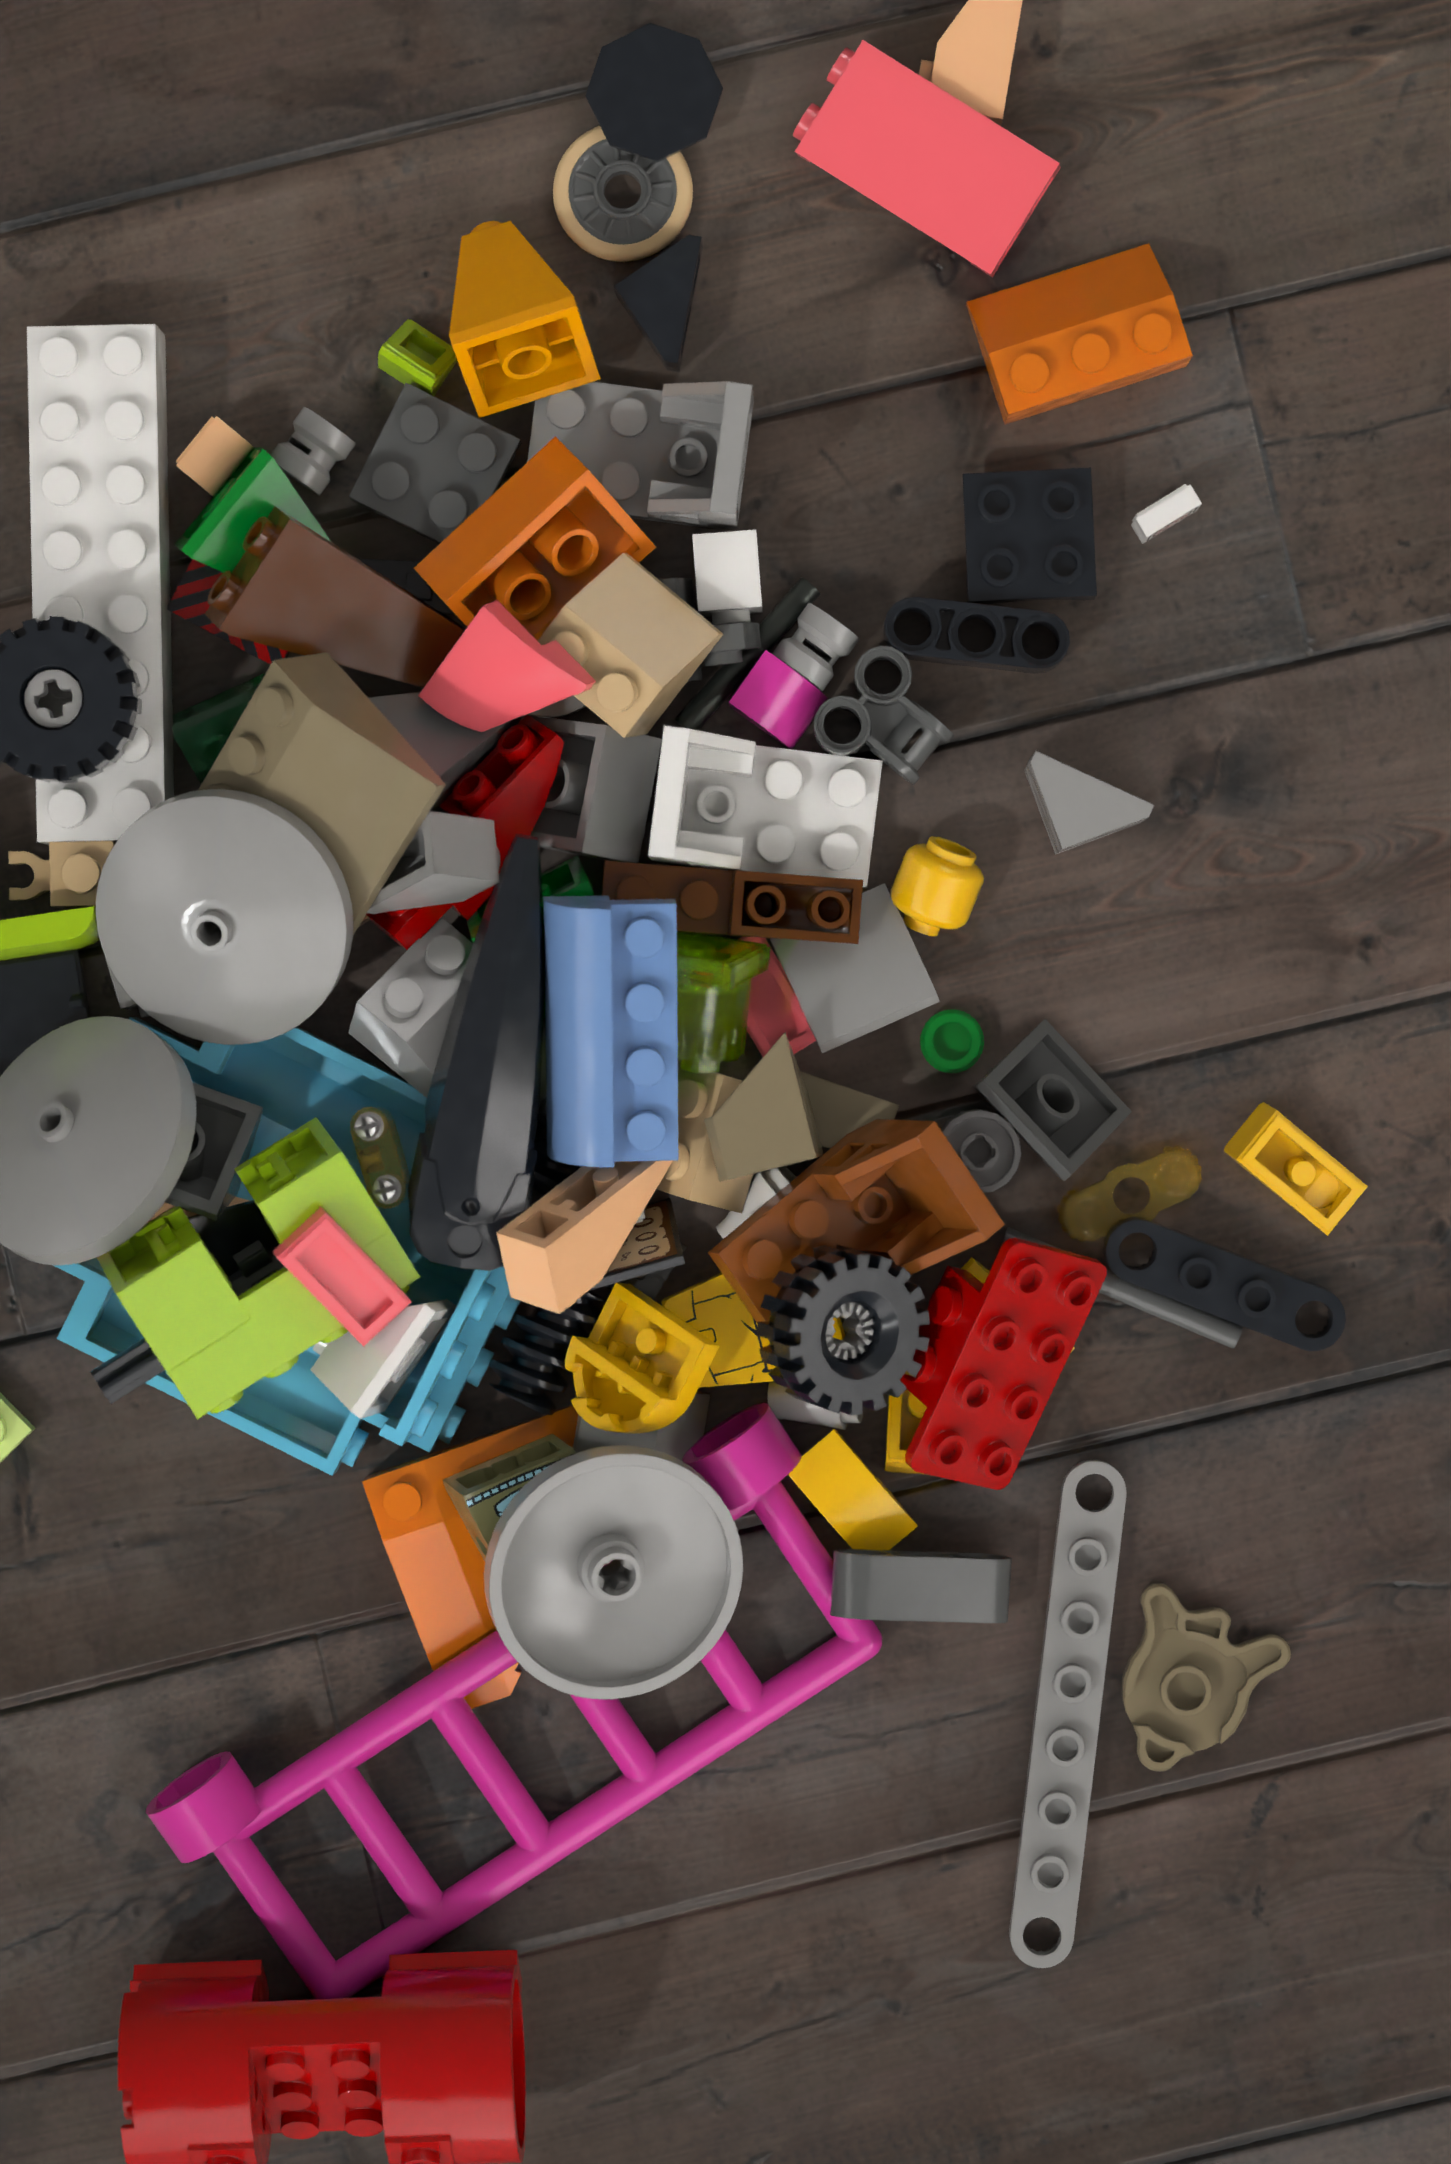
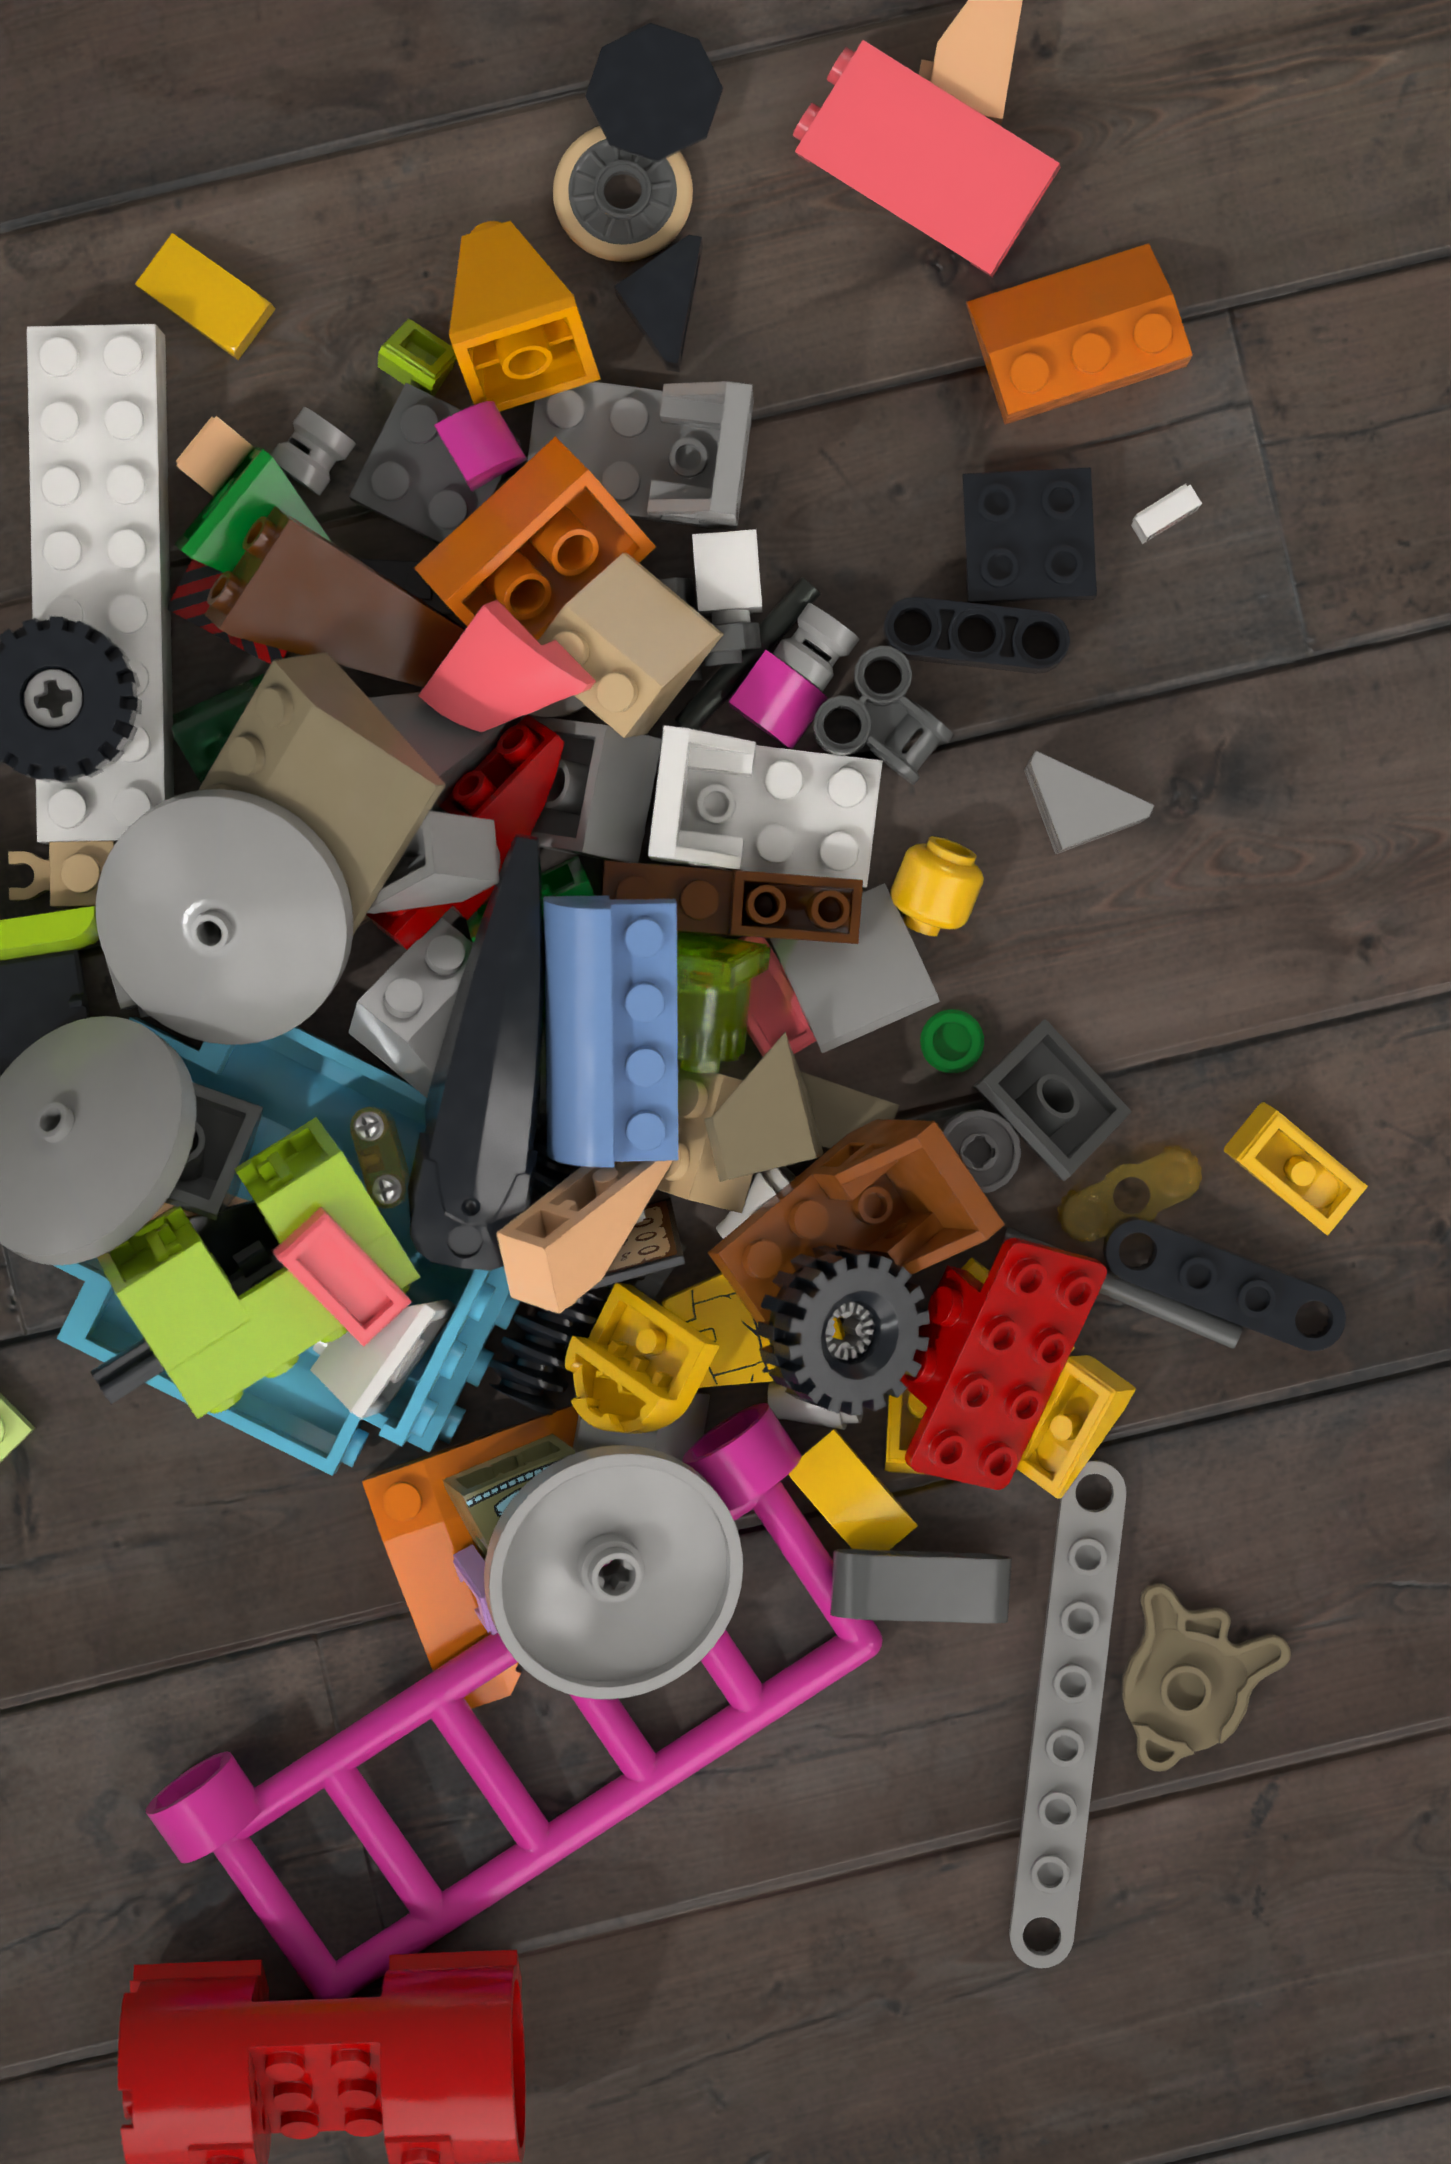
(205, 296): none -> yellow slope
(470, 1569): none -> lavender tile
(480, 443): none -> dark pink brick
(1074, 1423): none -> yellow slope

